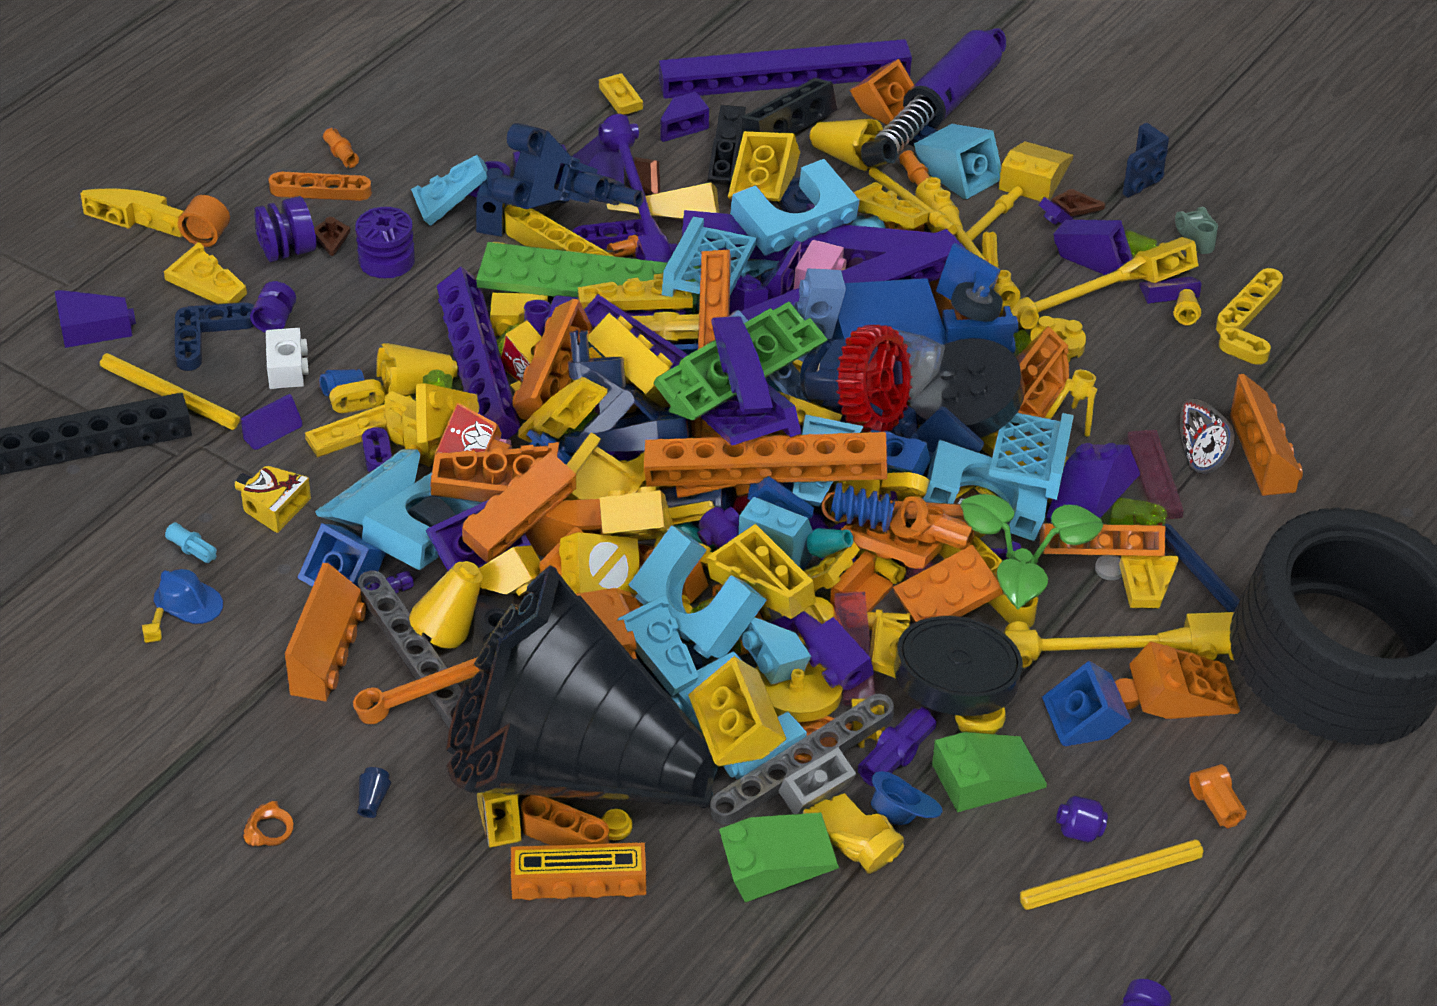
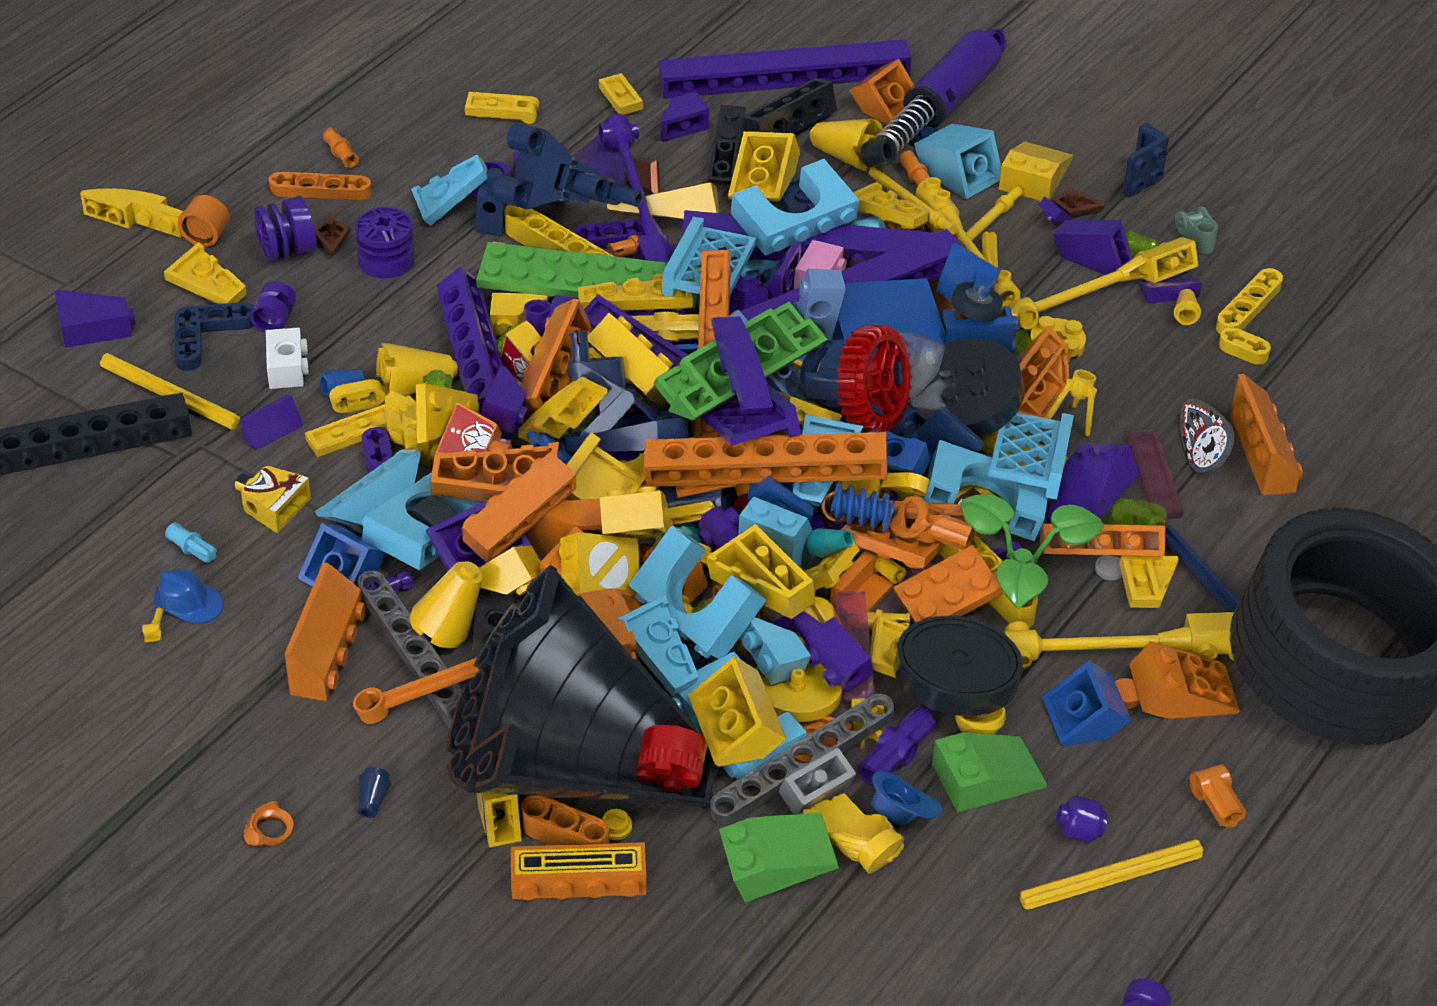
(502, 106): none -> yellow plate
(505, 401): none -> dark purple slope
(671, 757): none -> red piece

